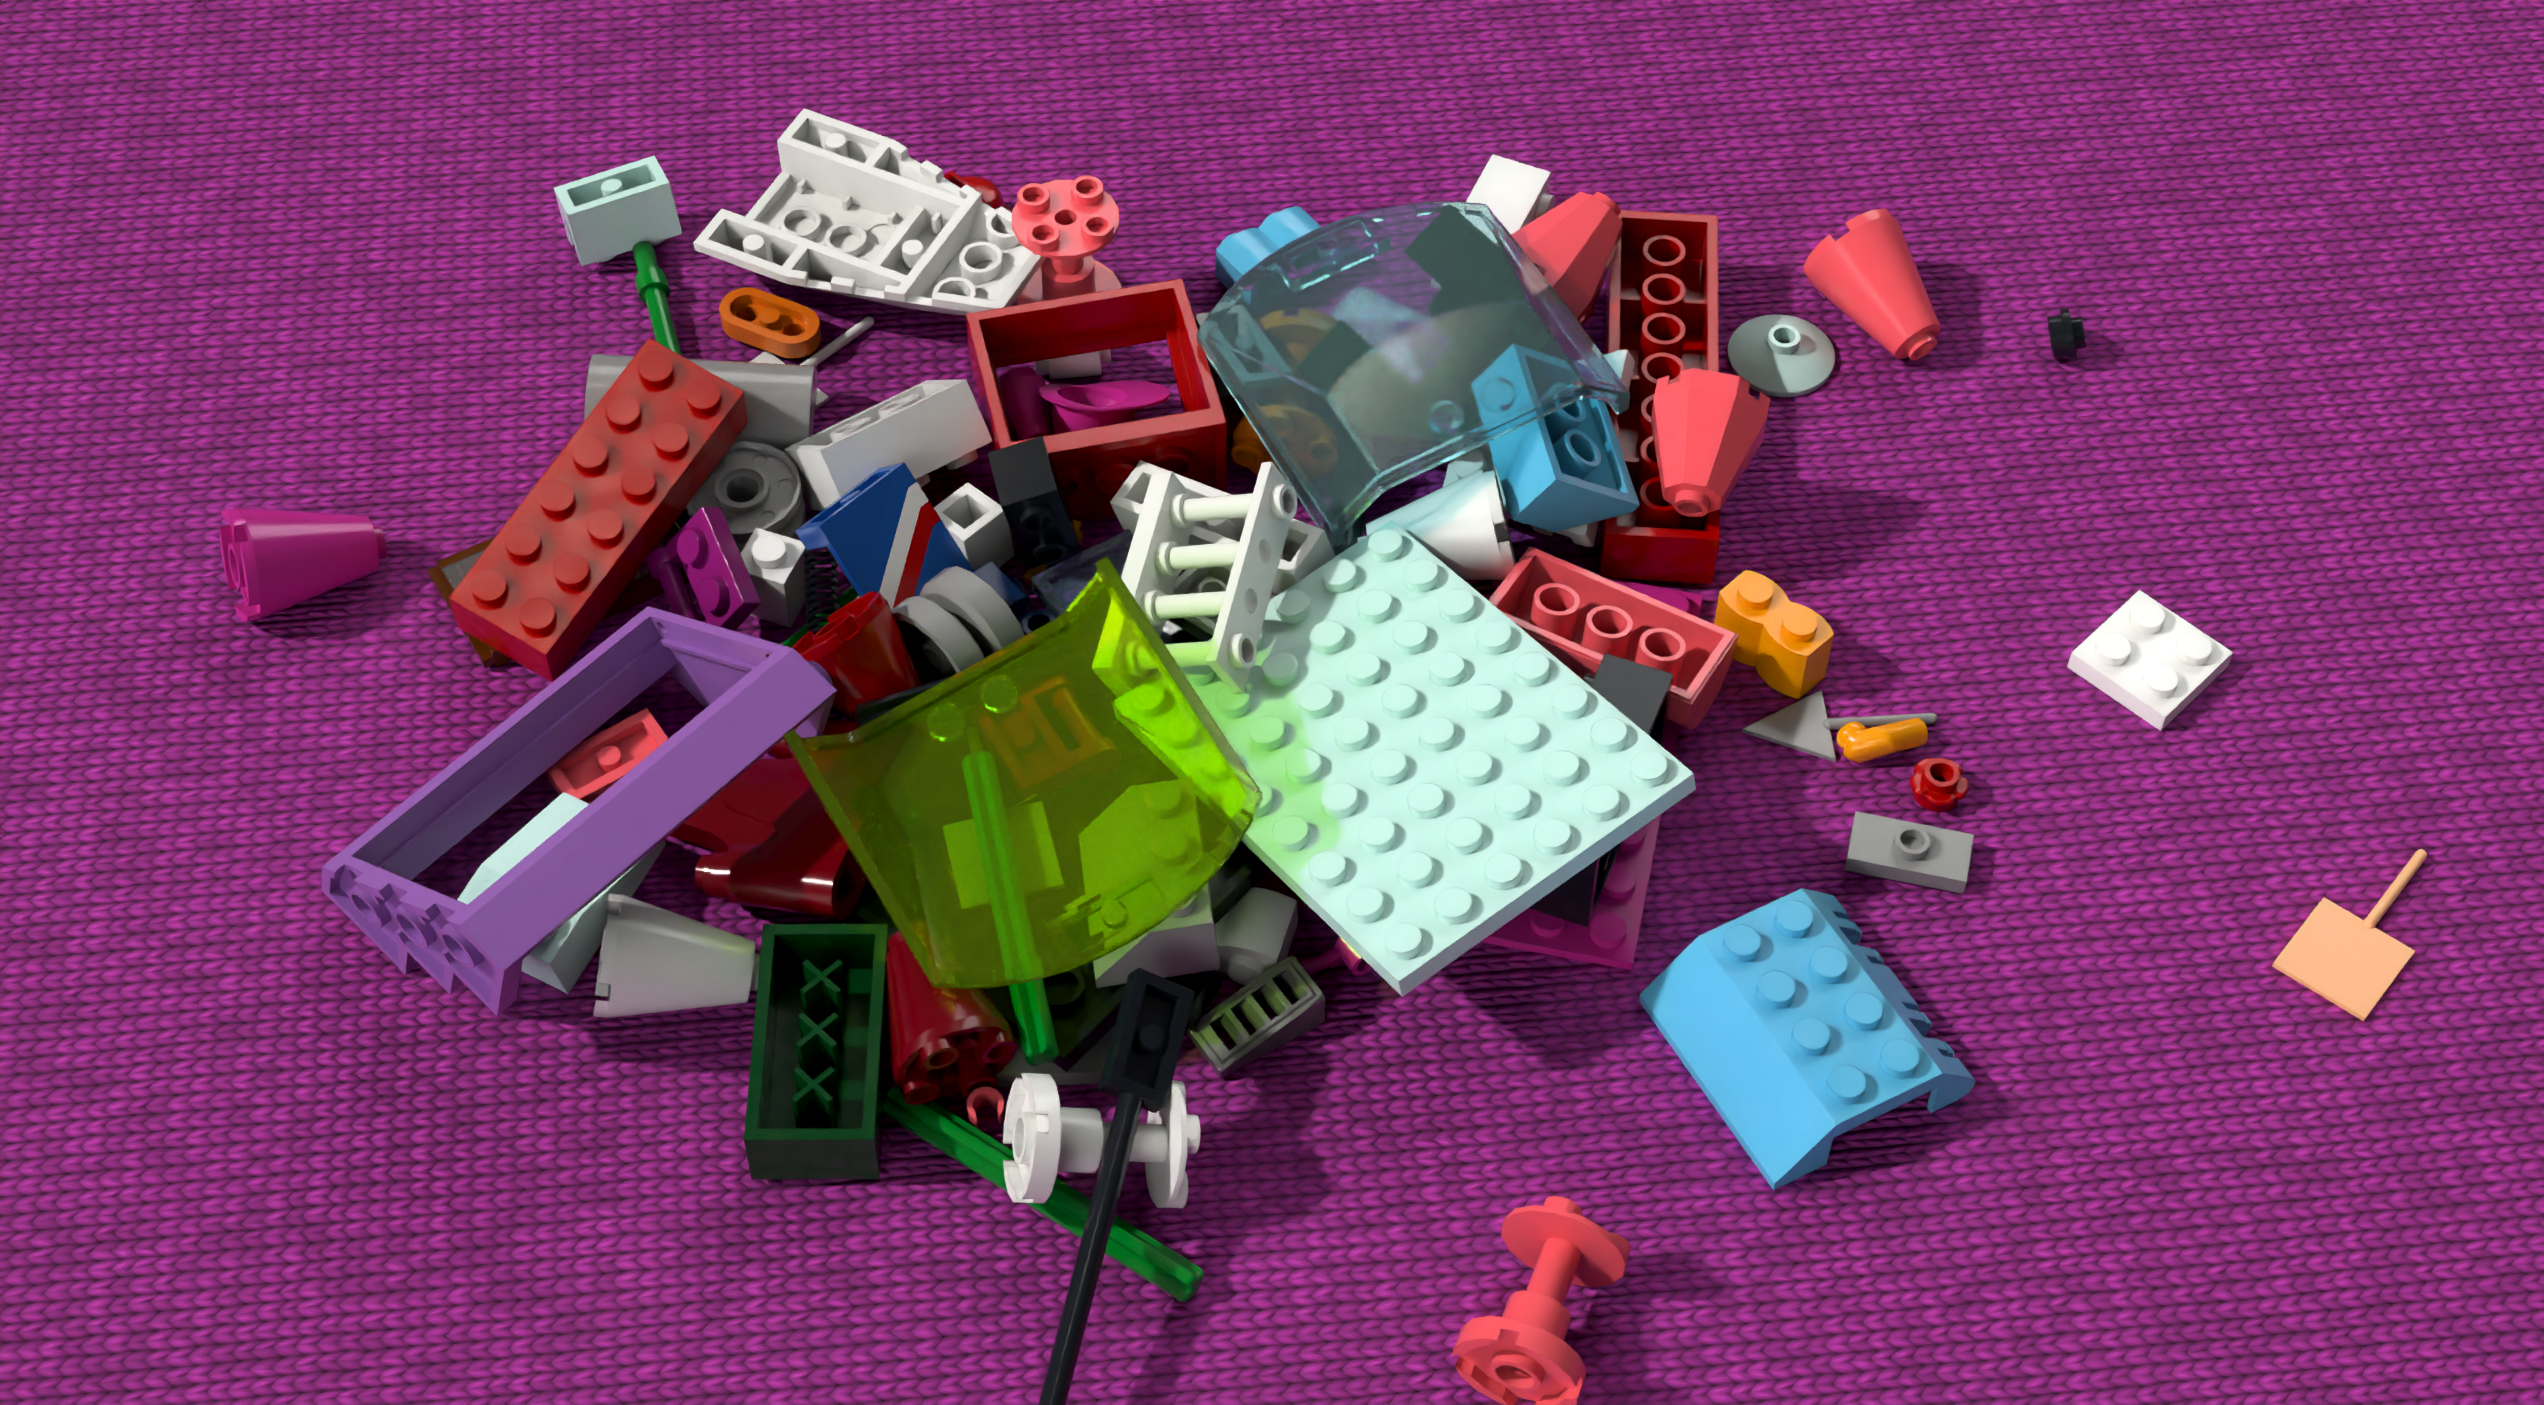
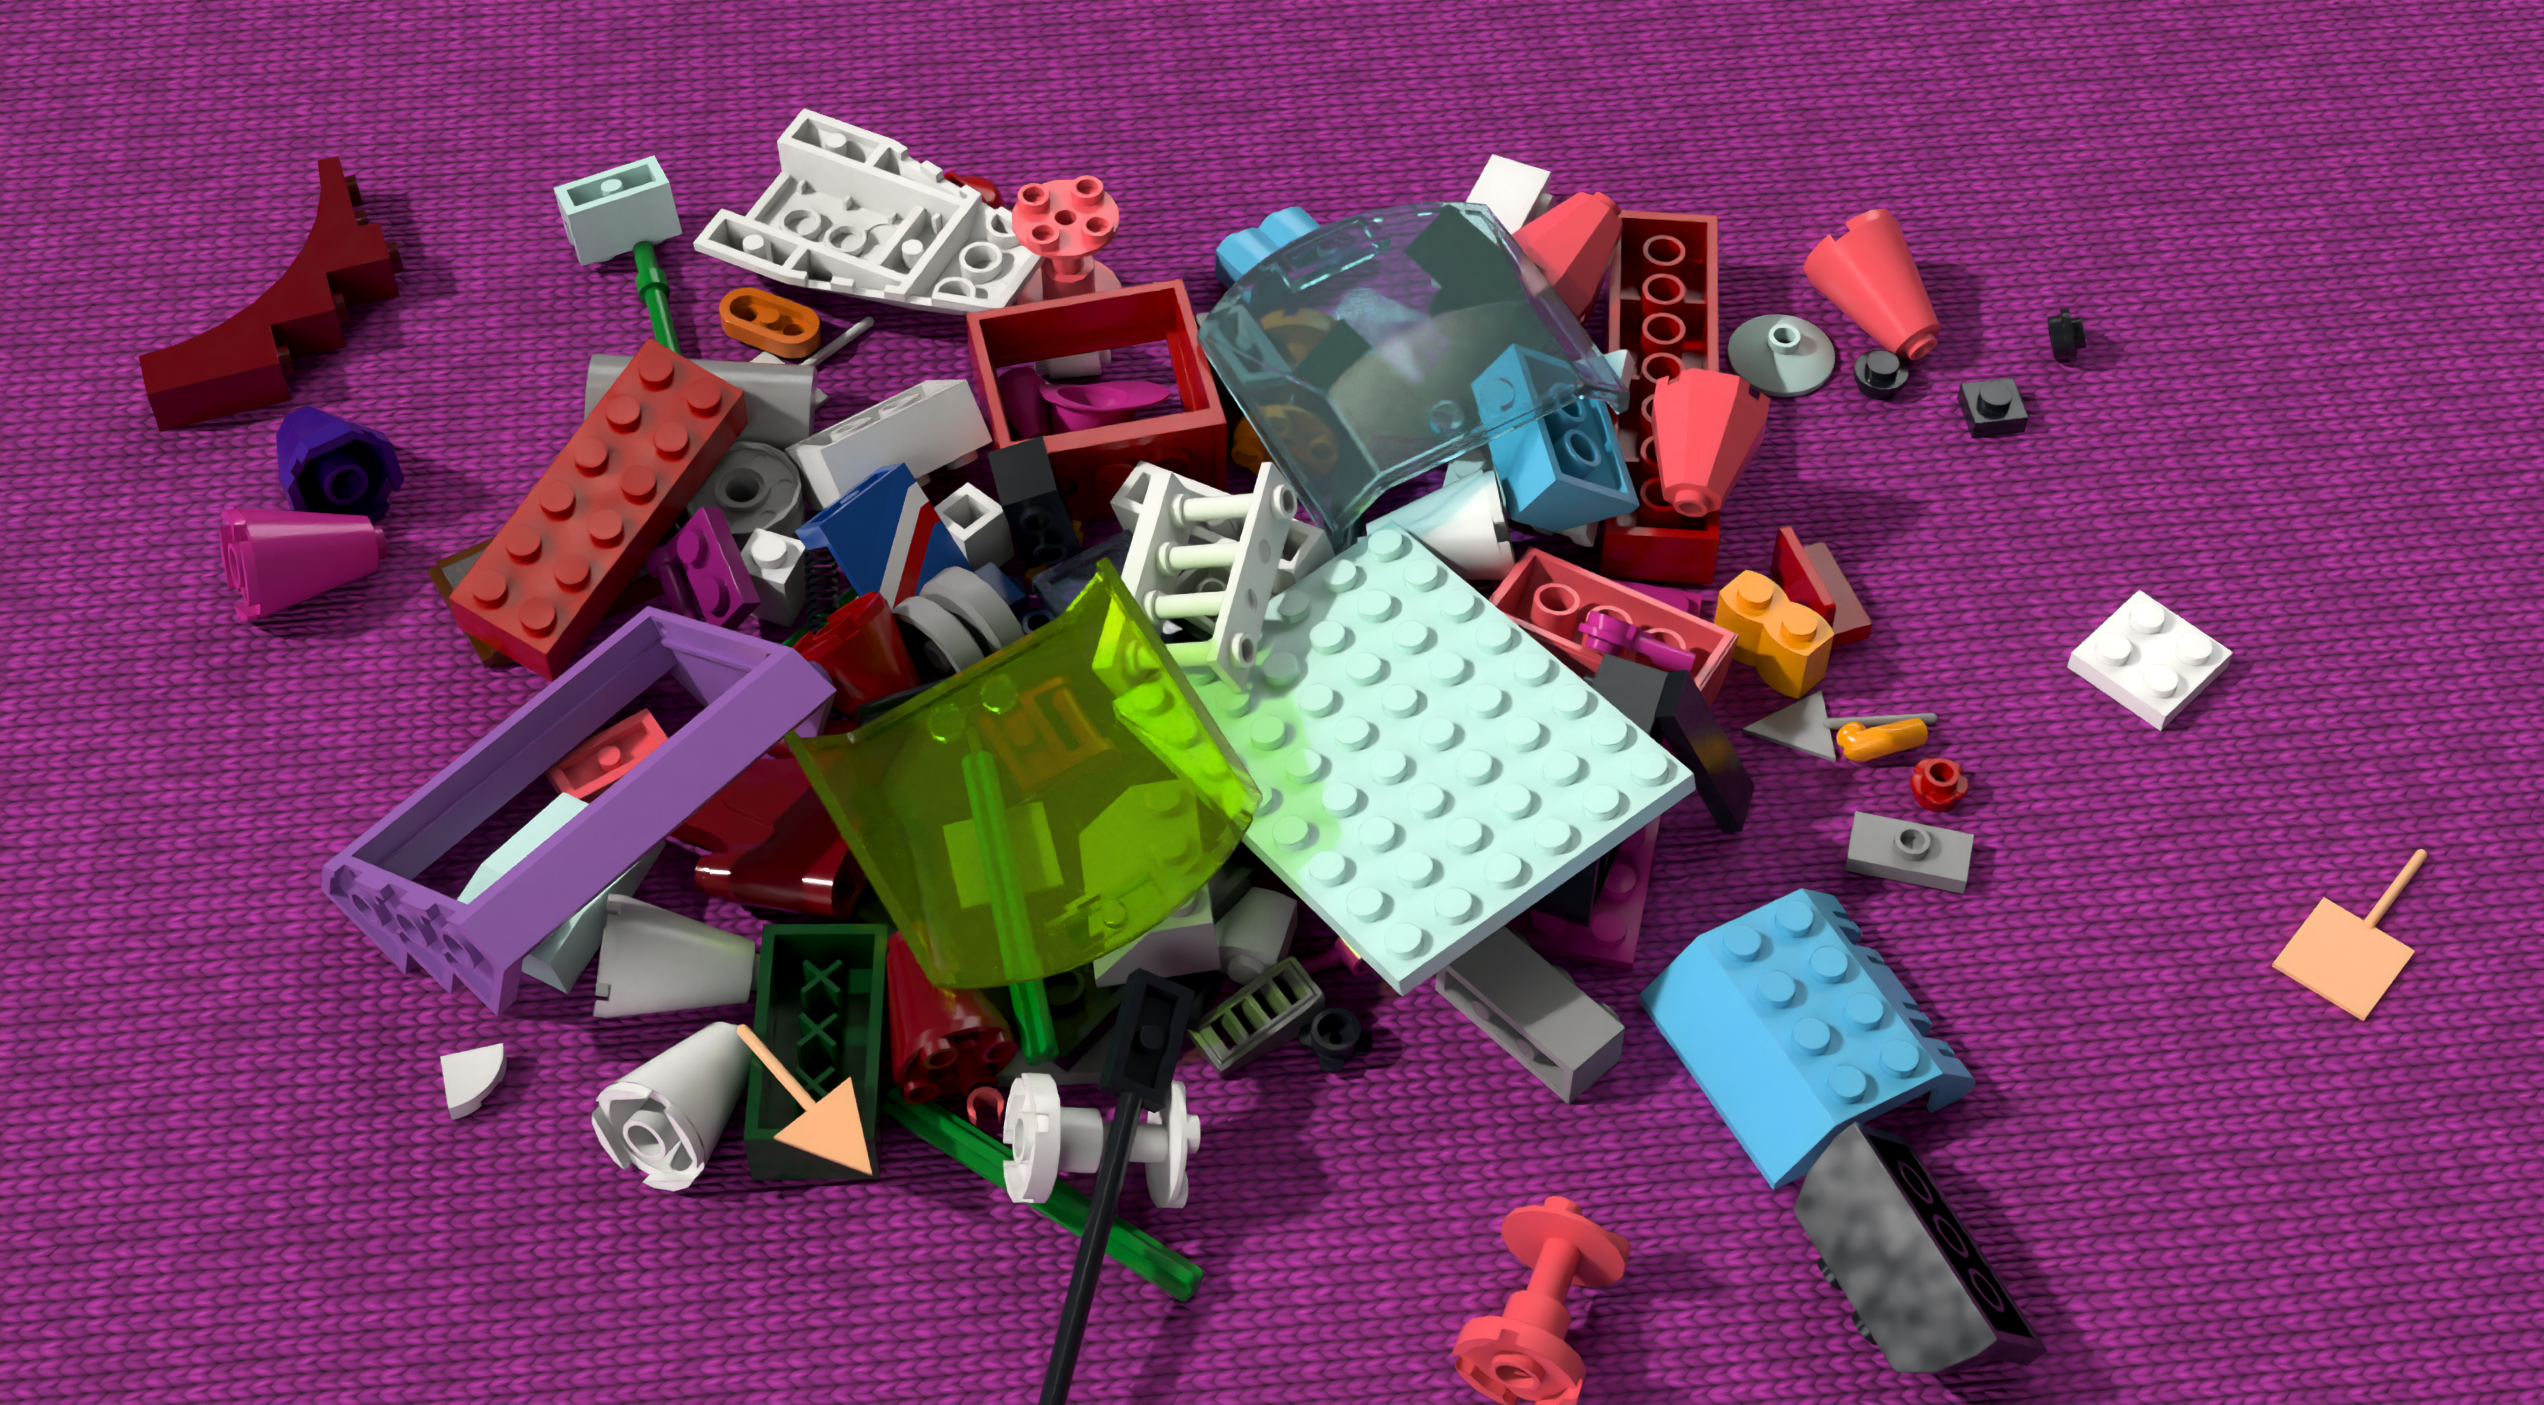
(300, 315): none -> dark red arch
(335, 465): none -> dark purple cone
(471, 1077): none -> white tile
(675, 1106): none -> white cone
(827, 1127): none -> light nougat piece
(1335, 1024): none -> black plate
(1534, 1012): none -> light grey brick
(1611, 634): none -> dark pink plate
(1704, 750): none -> black tile
(1816, 581): none -> panel
(1880, 374): none -> black plate
(1907, 1259): none -> black windscreen
(1992, 407): none -> black plate

